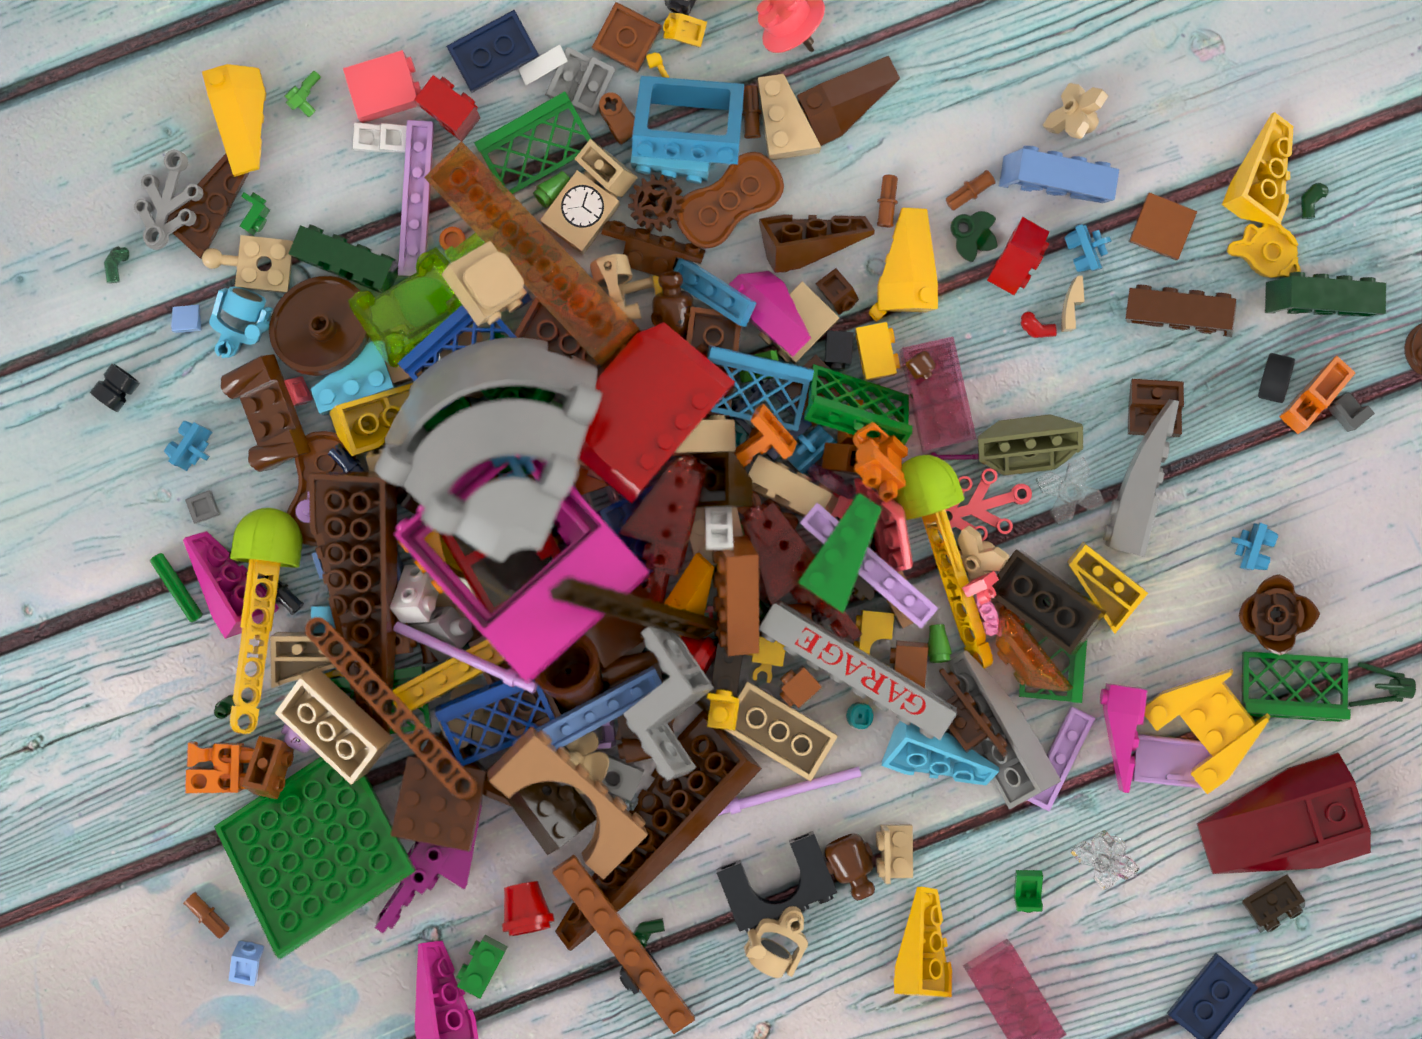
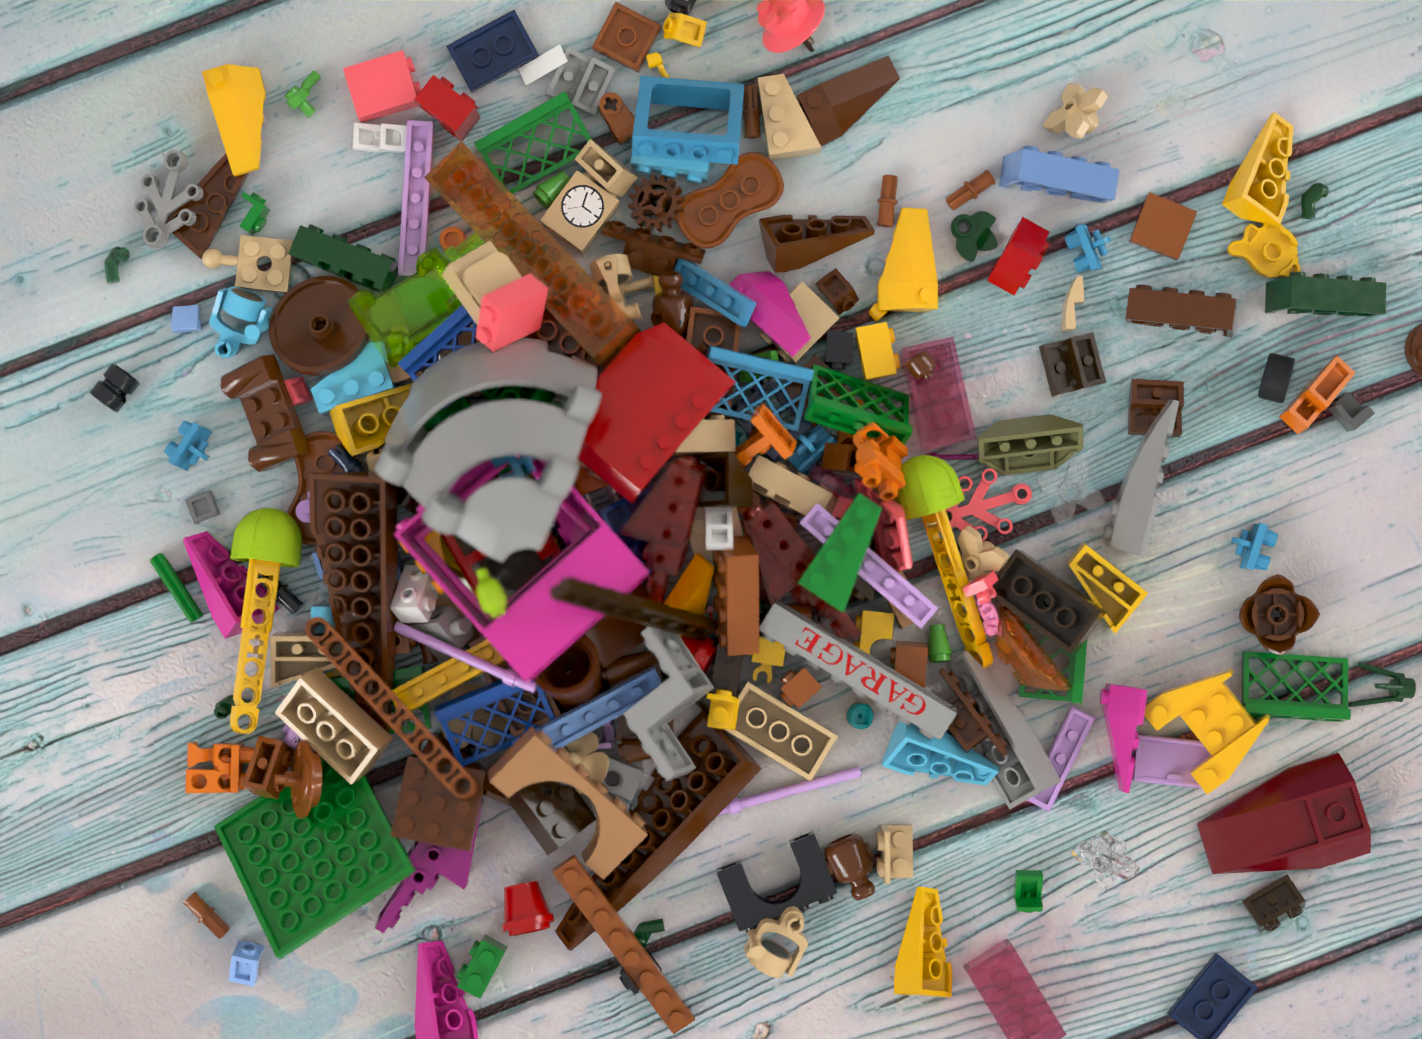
(303, 779): none -> dark orange piece
(490, 594): none -> lime plant
(511, 312): none -> coral brick
(1035, 328): red arm -> none
(1072, 364): none -> dark brown slope

